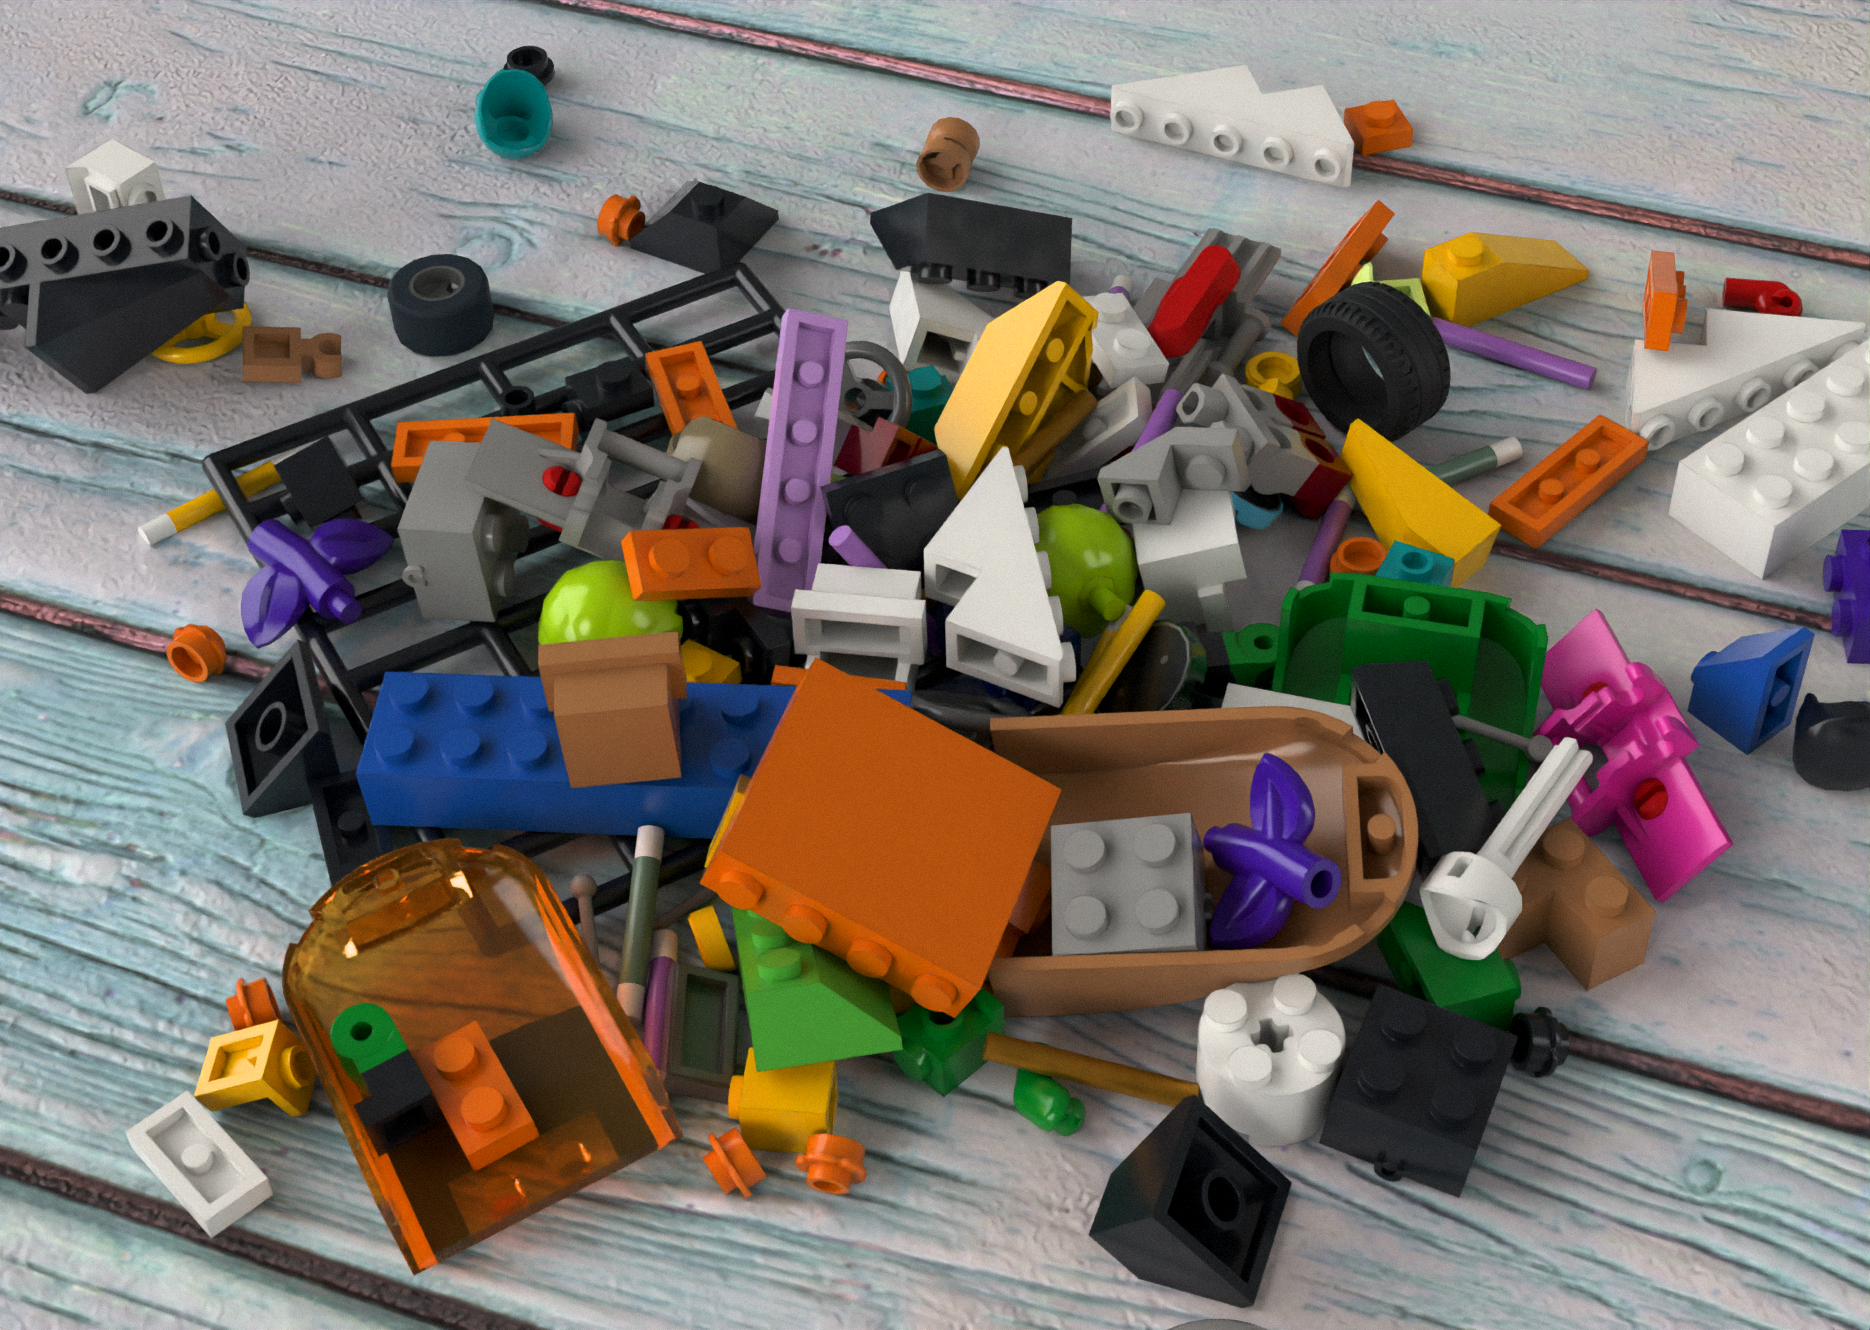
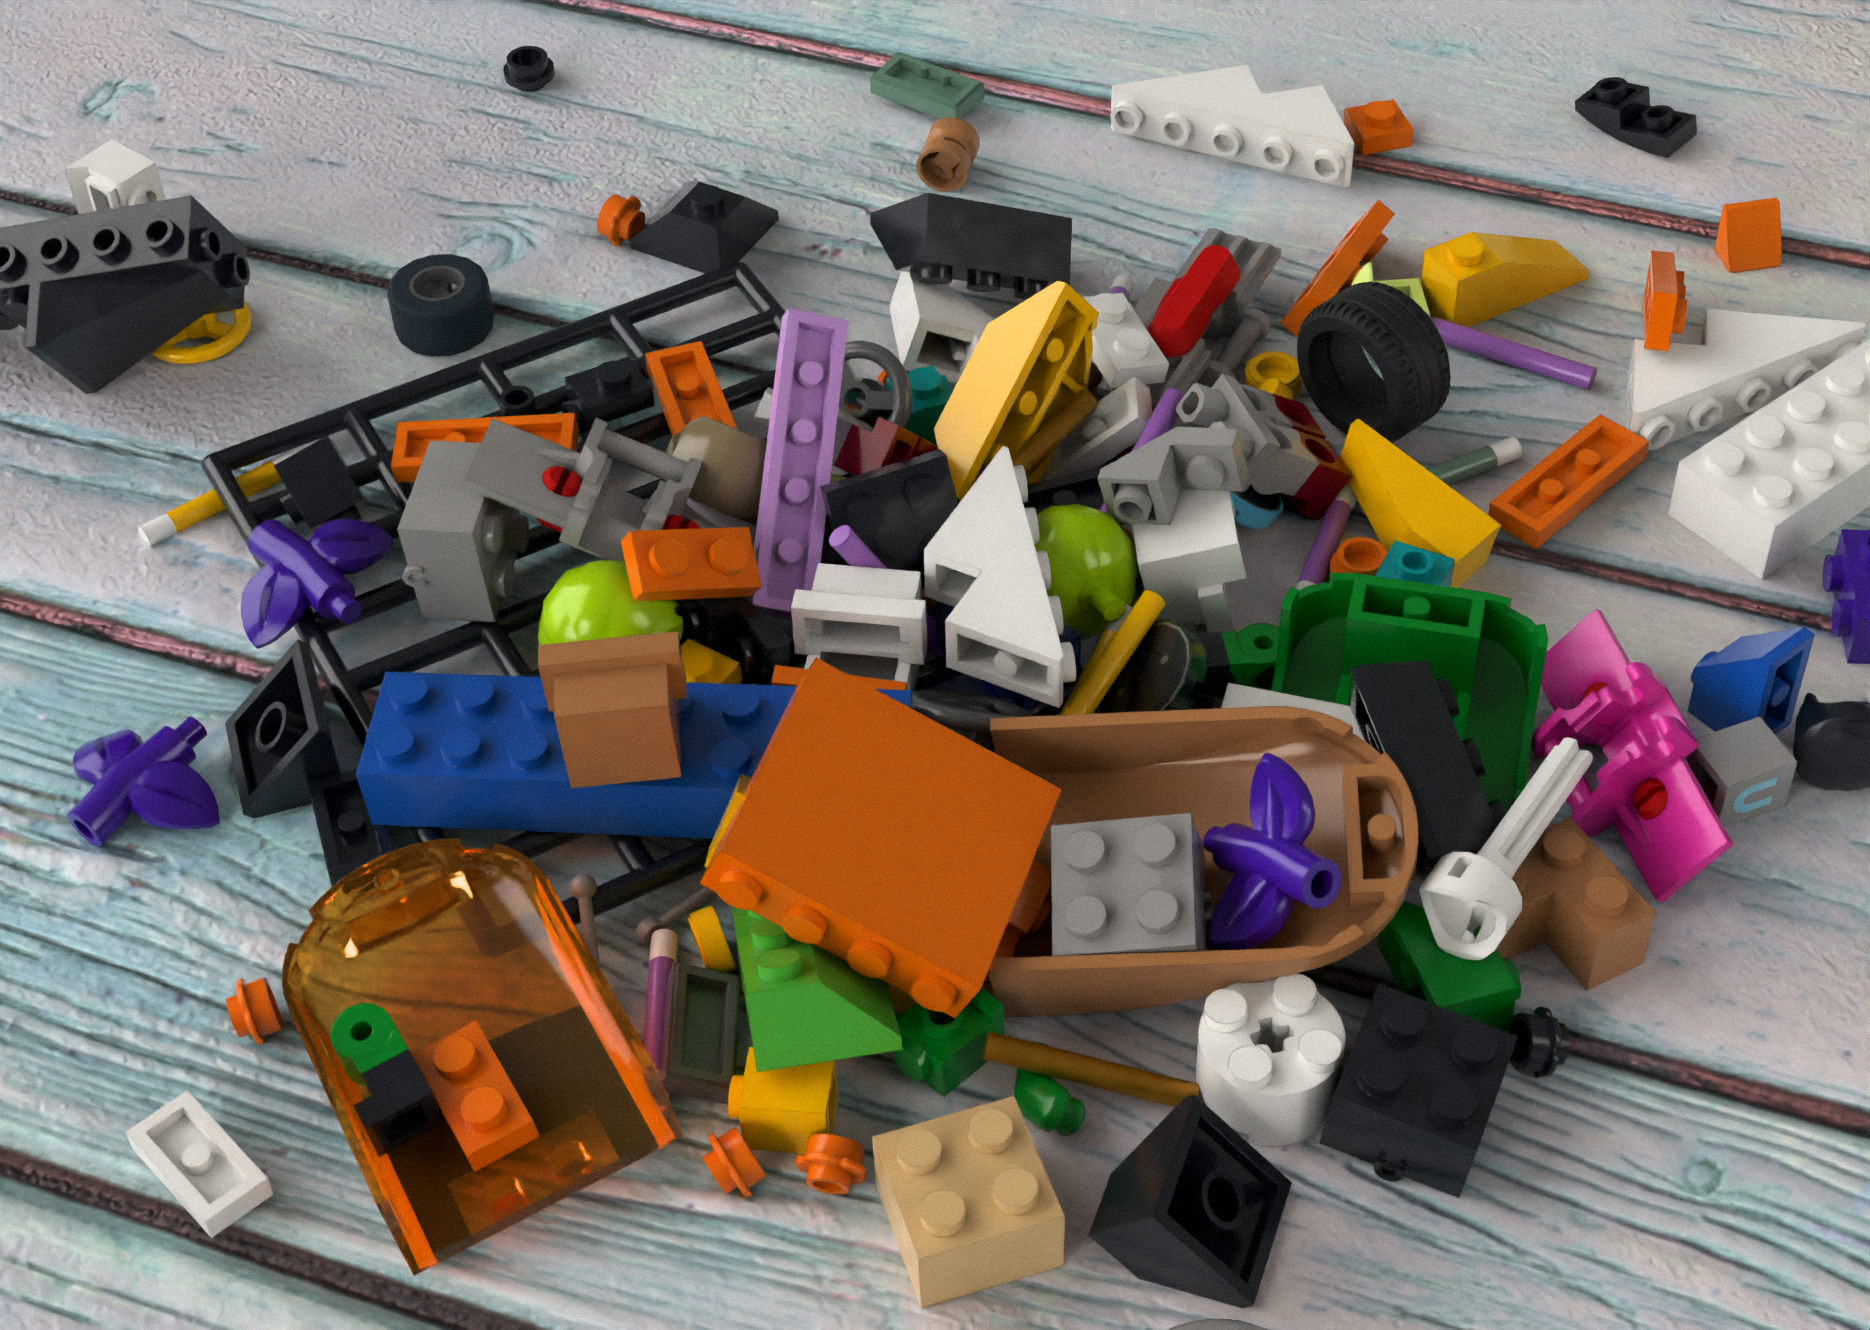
(144, 779): none -> dark purple plant
(196, 652): orange plate -> none
(257, 1065): yellow bracket -> none
(282, 355): medium nougat plate -> none
(513, 114): teal hair -> none
(640, 921): sand green bar -> none
(926, 87): none -> sand green plate
(968, 1201): none -> tan brick
(1534, 748): light grey hinge -> none
(1626, 115): none -> black slope
(1743, 770): none -> light grey brick
(1750, 235): none -> orange slope
(1761, 296): red arm -> none

